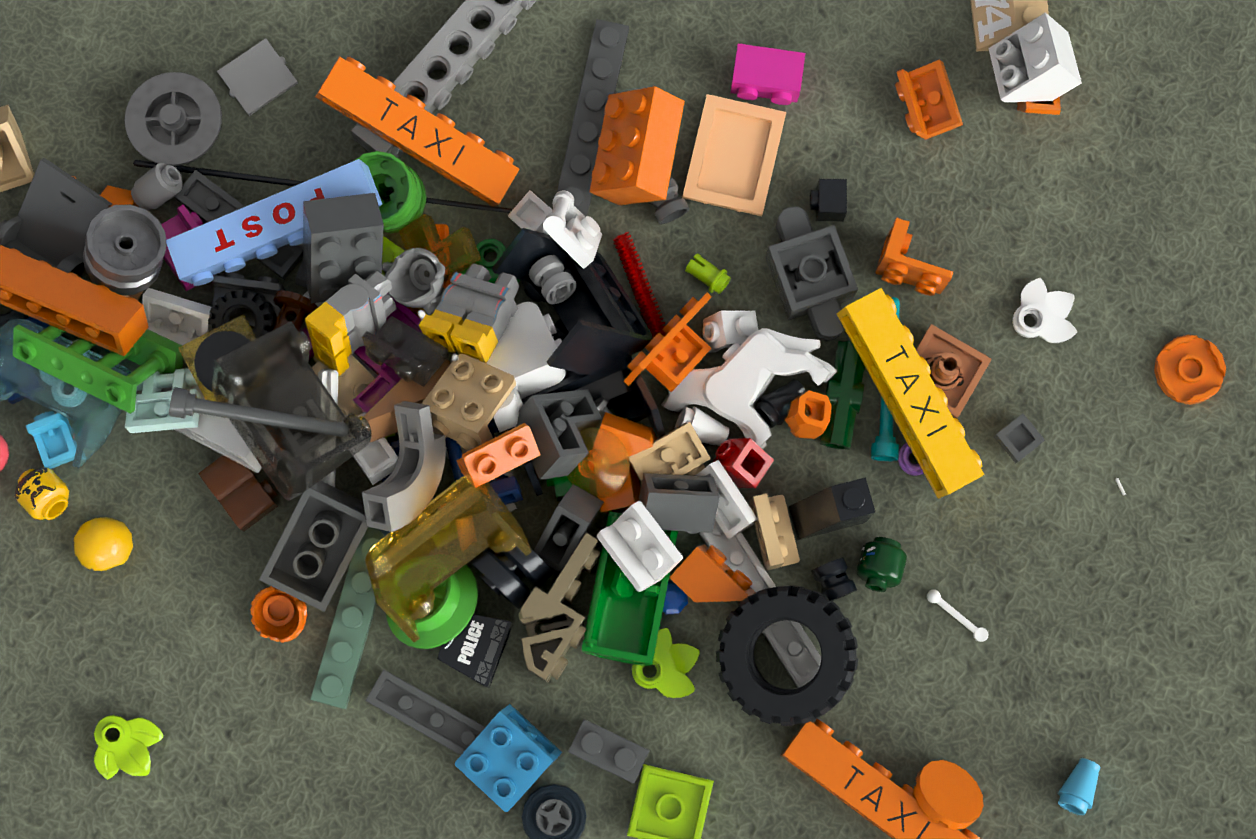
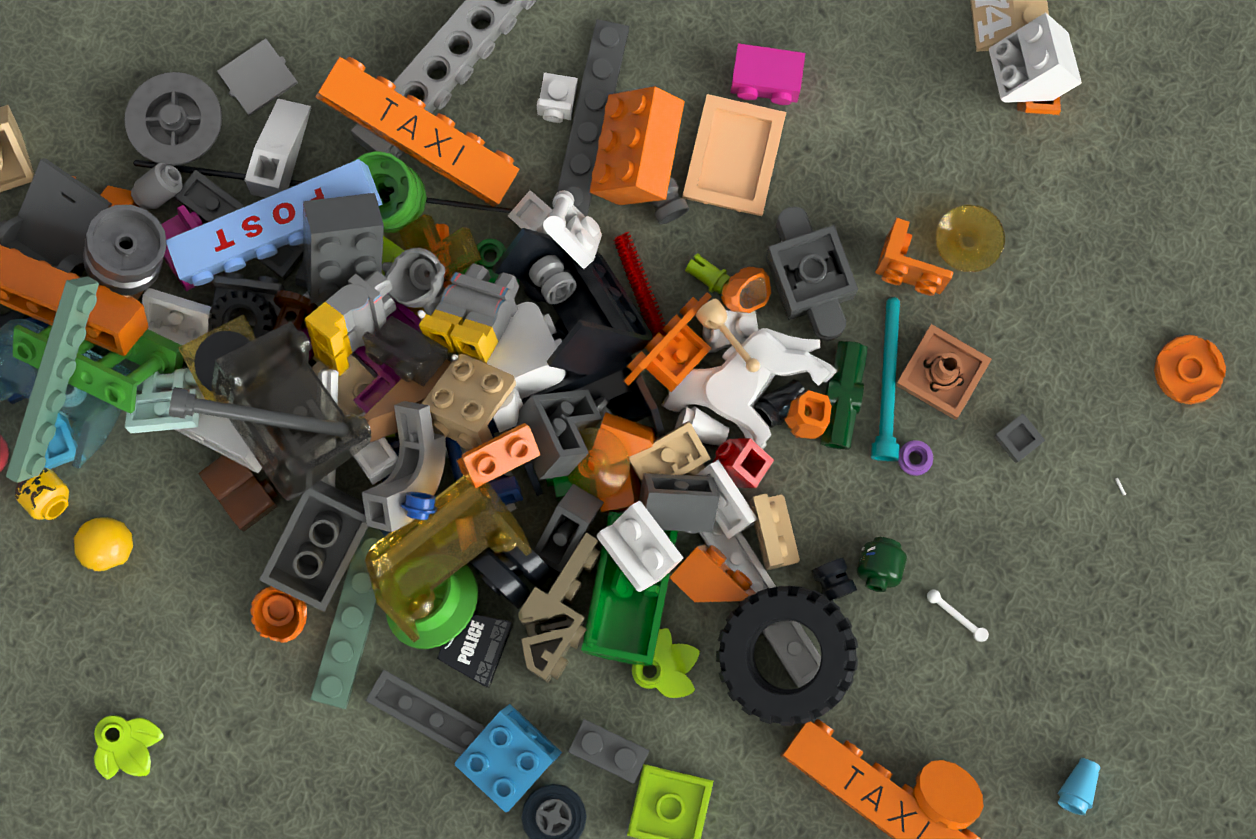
(52, 378): none -> sand green plate
(277, 149): none -> white slope
(419, 505): none -> blue plate
(557, 97): none -> white bracket
(674, 600): blue tile -> none
(713, 317): none -> tan hinge
(747, 290): none -> orange rock
(829, 200): black plate -> none
(832, 509): black slope -> none
(910, 393): yellow brick -> none
(928, 100): orange bracket -> none
(981, 227): none -> clear yellow dish
(1048, 312): white plate -> none

